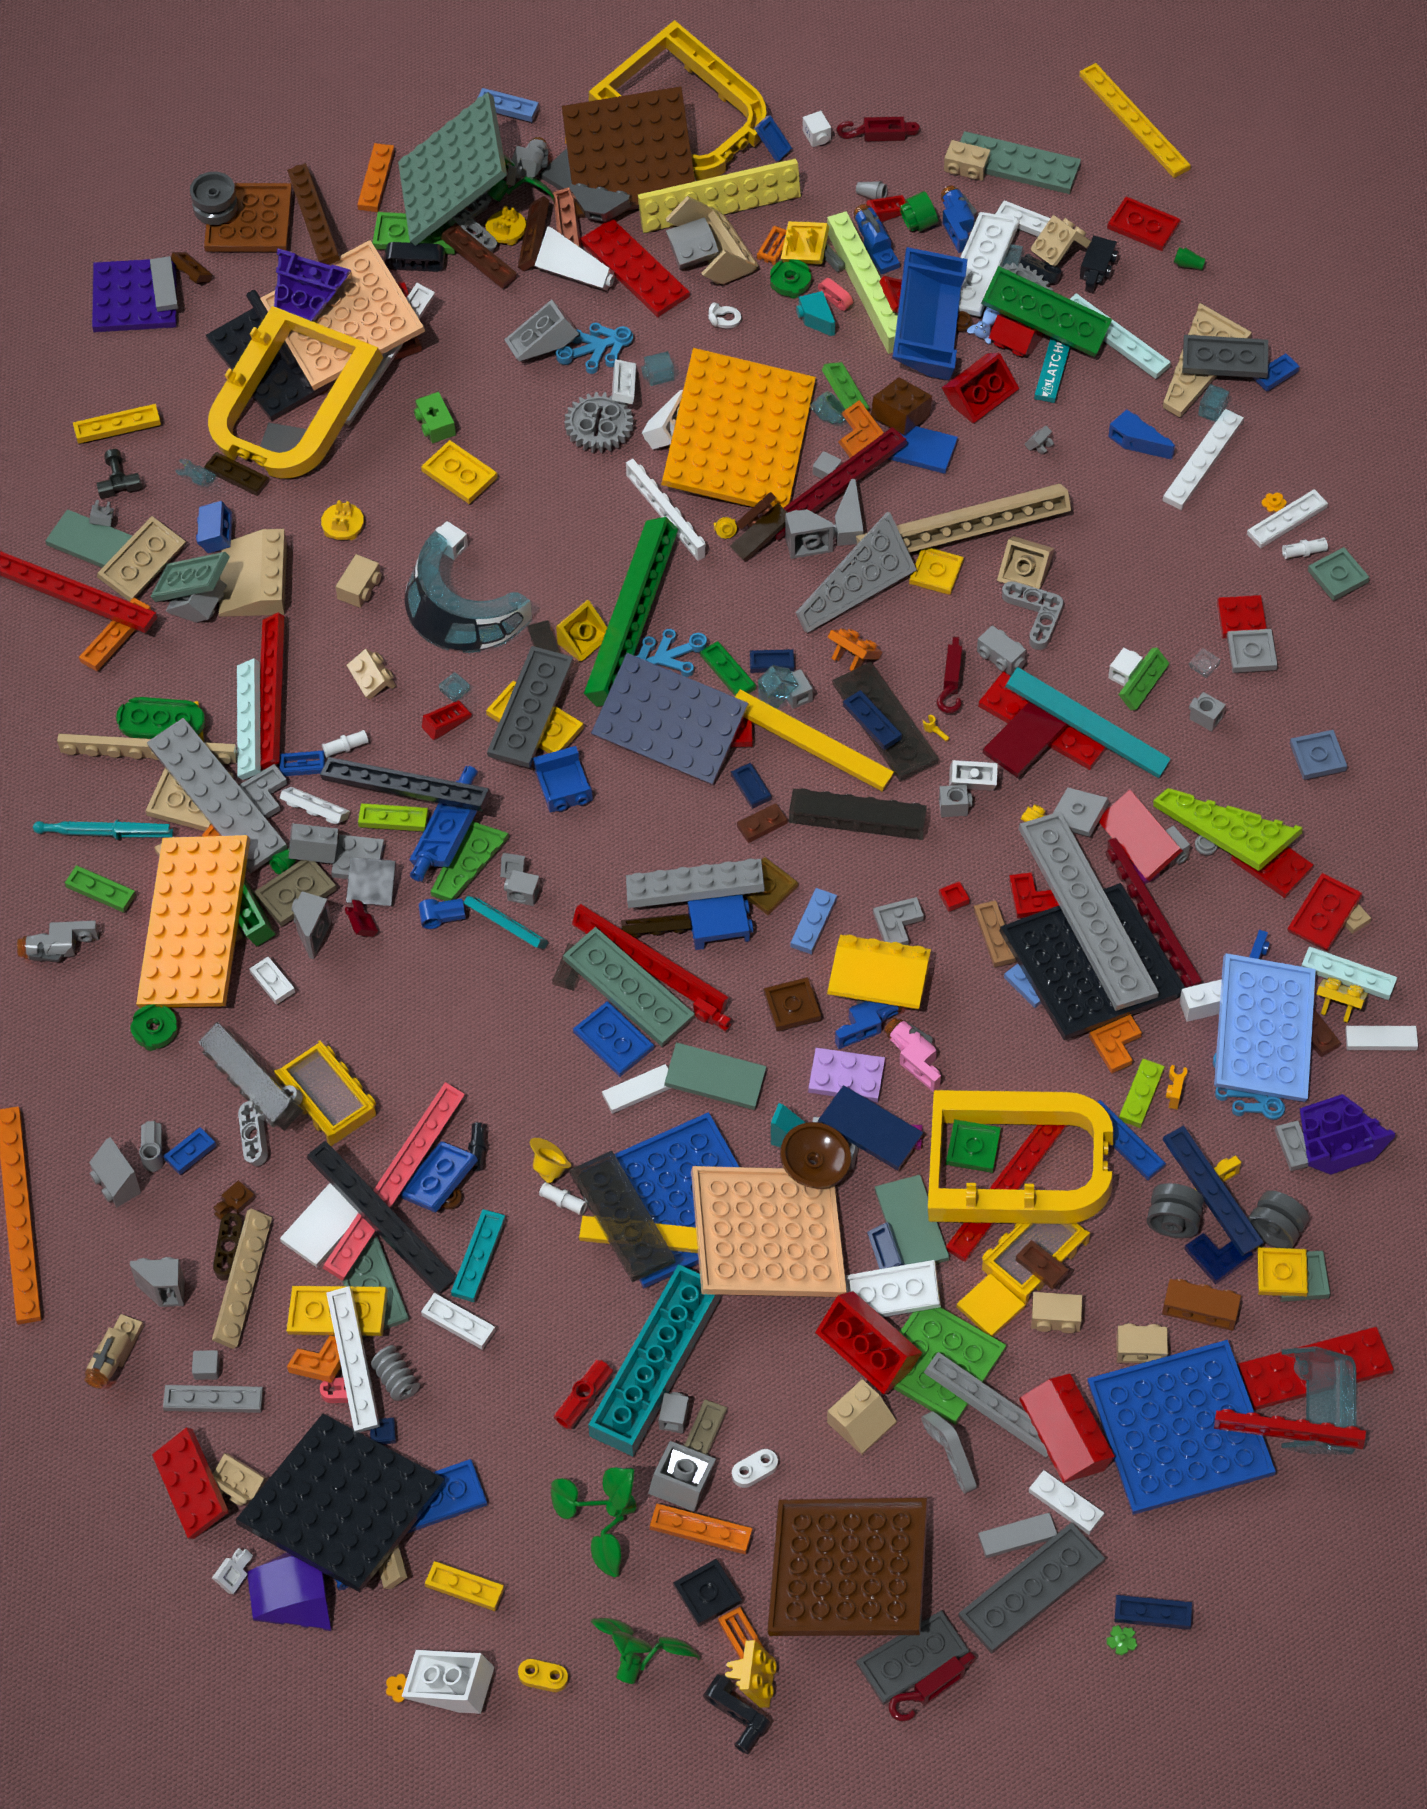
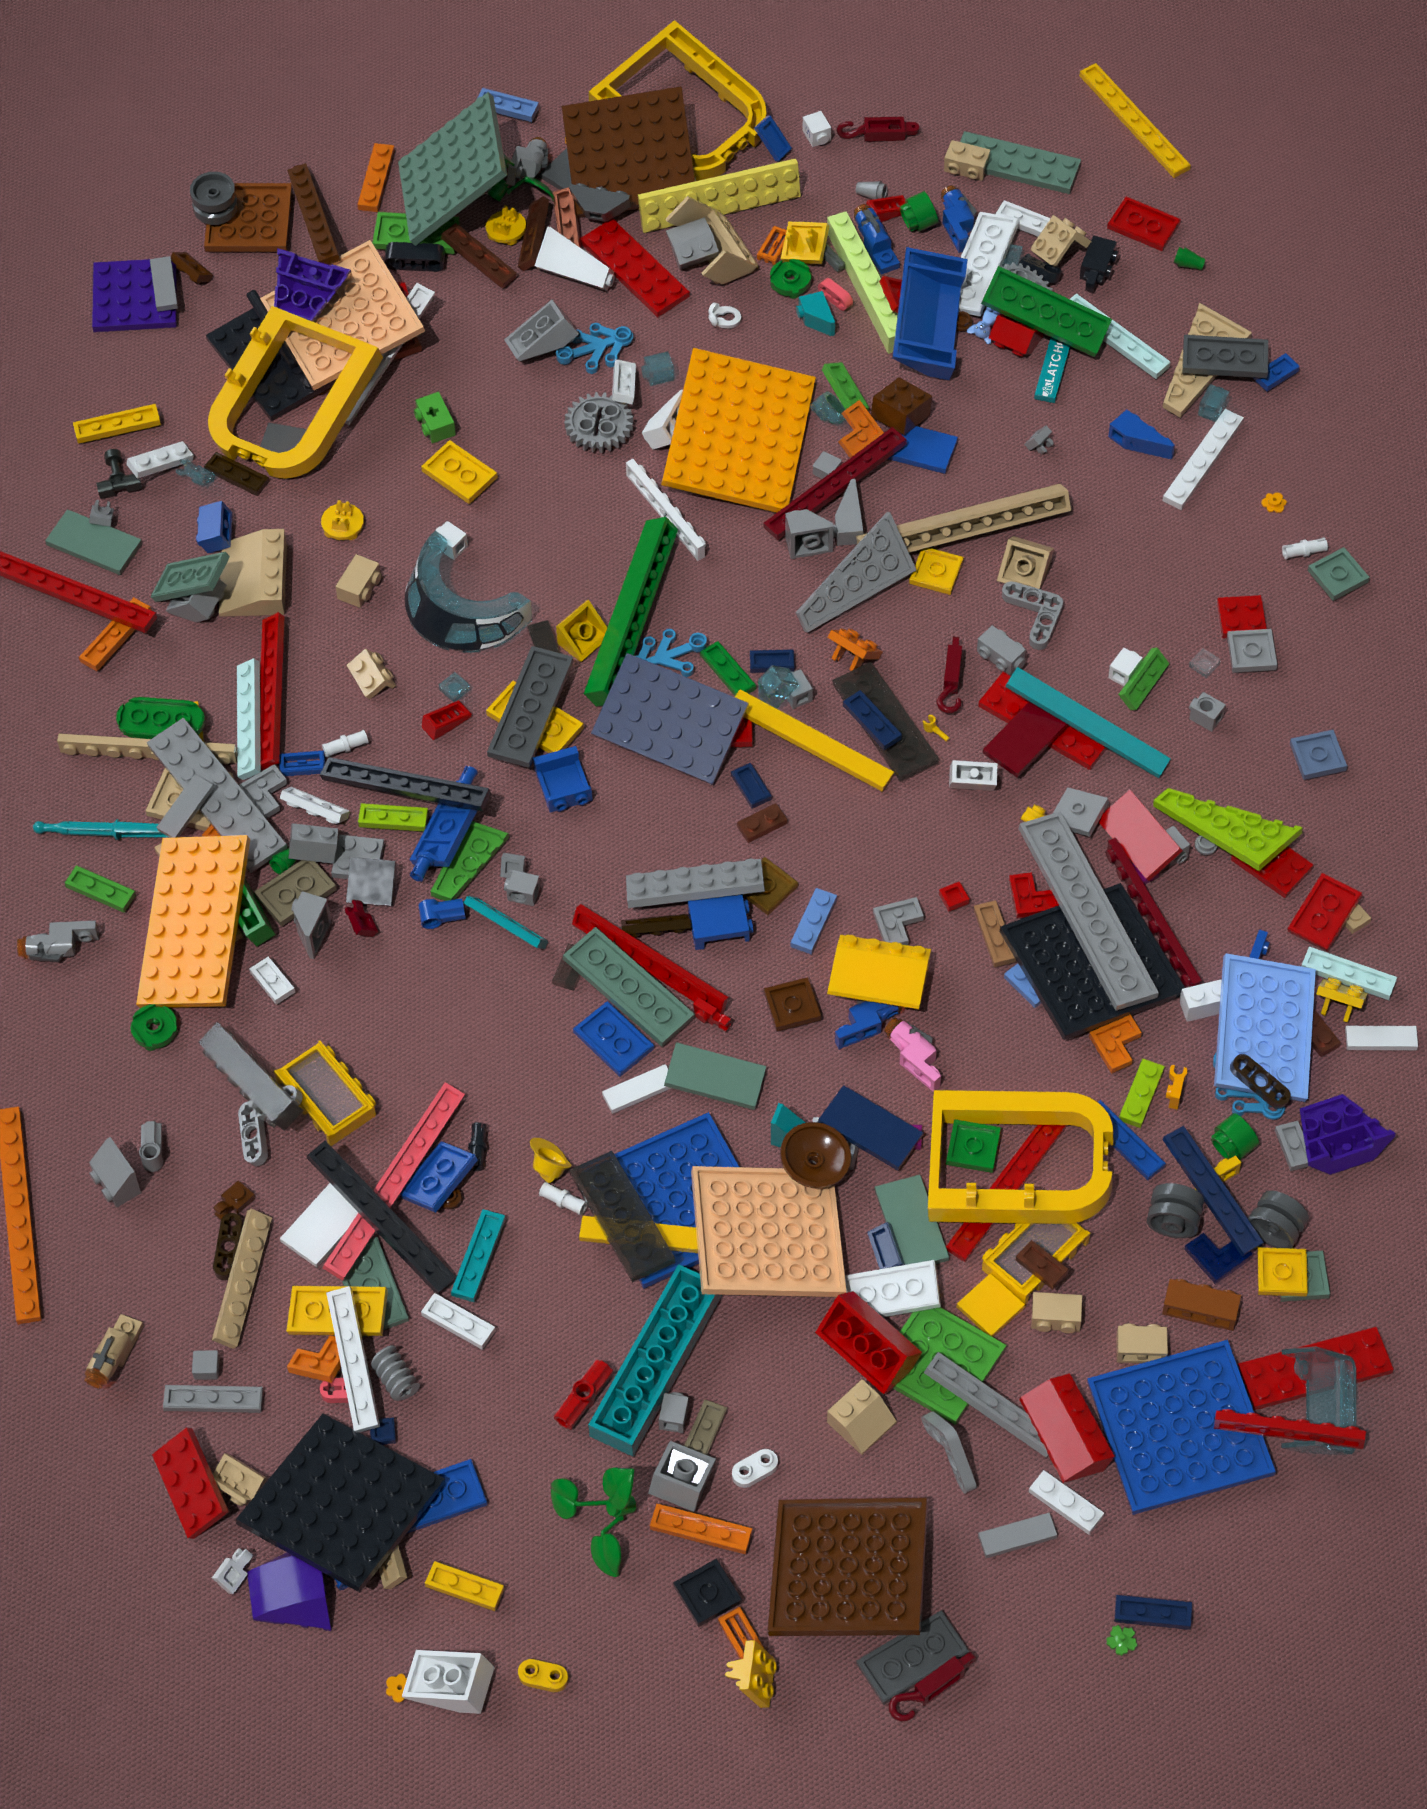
(141, 559): tan plate -> none
(159, 459): none -> white plate
(160, 1280): light grey slope -> none
(185, 807): none -> light grey tile
(190, 1151): blue plate -> none
(467, 221): light grey beam -> none
(628, 1645): green plant -> none
(720, 1696): black beam -> none
(725, 527): yellow plate -> none
(751, 516): copper plate -> none
(760, 533): dark brown tile -> none
(838, 1068): lavender plate -> none
(857, 814): clear smoke brick -> none
(955, 792): light grey brick -> none
(981, 387): red slope -> none
(1031, 1587): dark grey plate -> none
(1234, 1137): none -> green piece
(1268, 1097): none -> dark brown beam
(1287, 518): white tile -> none

